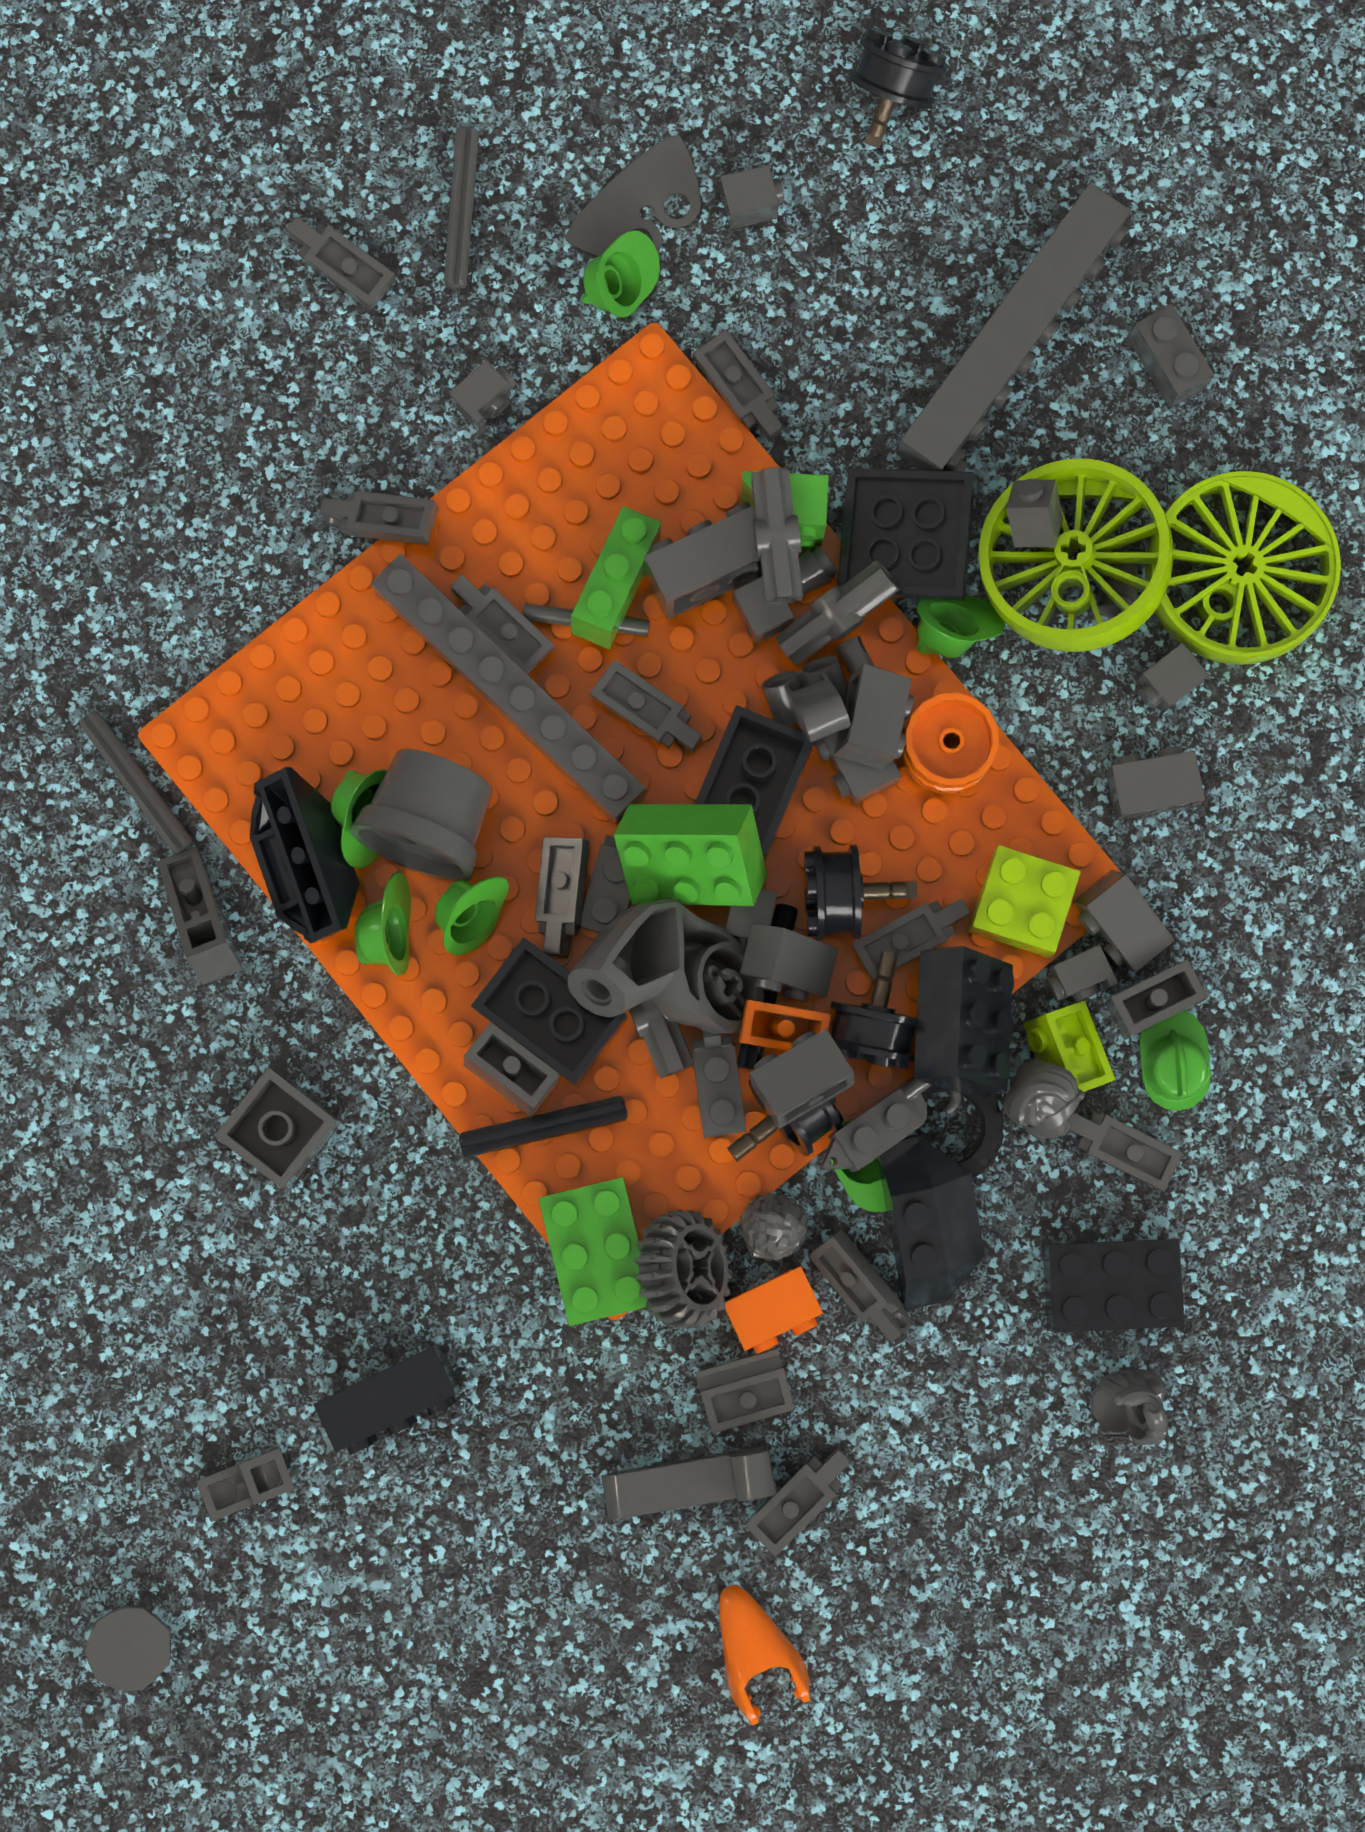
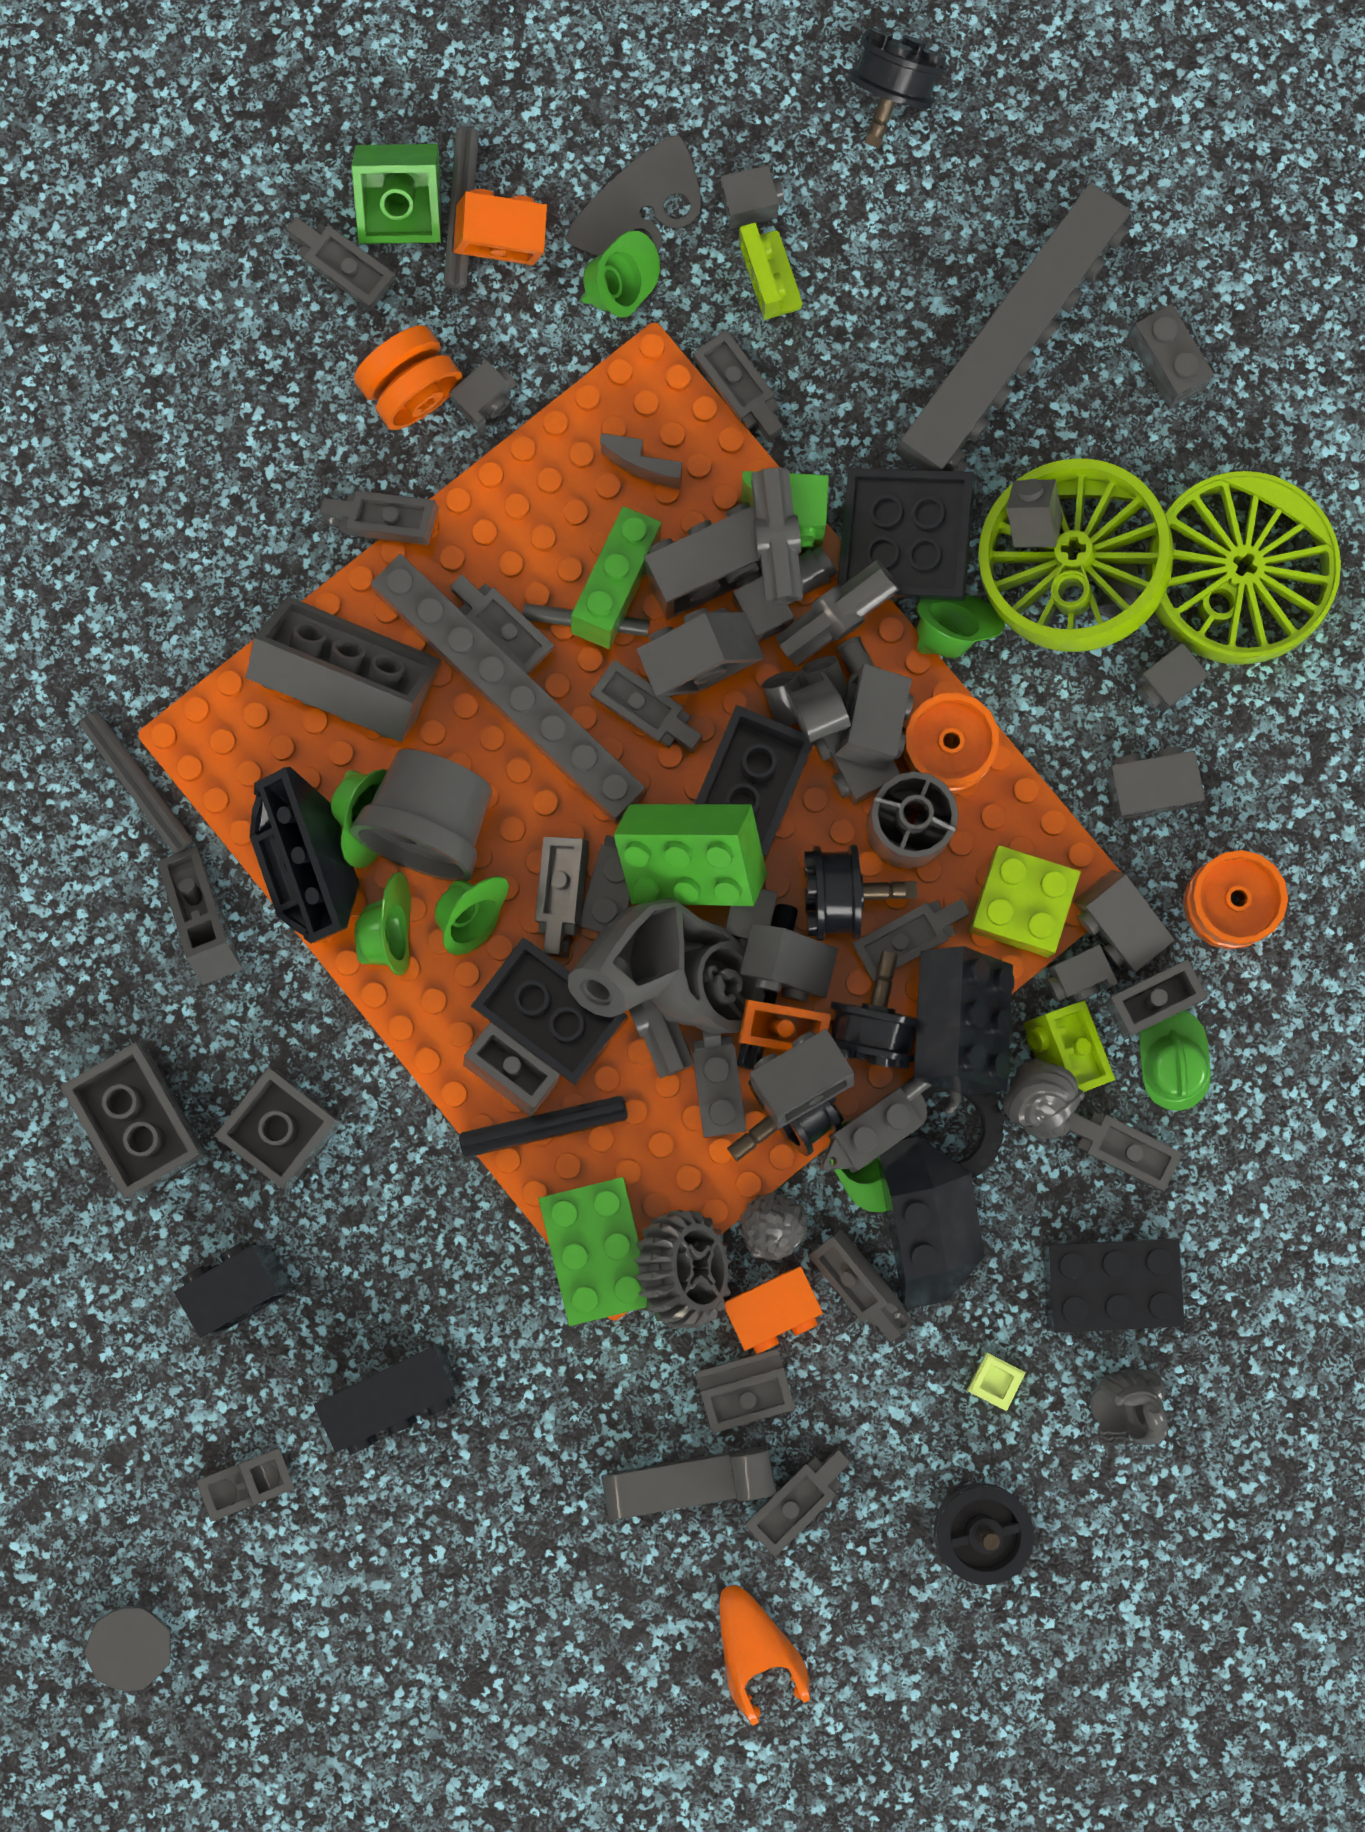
(134, 1121): none -> dark grey brick
(233, 1290): none -> black brick
(342, 668): none -> dark grey slope
(397, 193): none -> bright green slope
(407, 377): none -> orange wheel
(500, 227): none -> orange brick
(628, 455): none -> dark grey slope
(699, 652): none -> dark grey brick
(769, 271): none -> lime bracket
(903, 842): none -> dark grey cylinder
(983, 1533): none -> black wheel
(996, 1381): none -> yellowish green tile
(1257, 912): none -> orange wheel

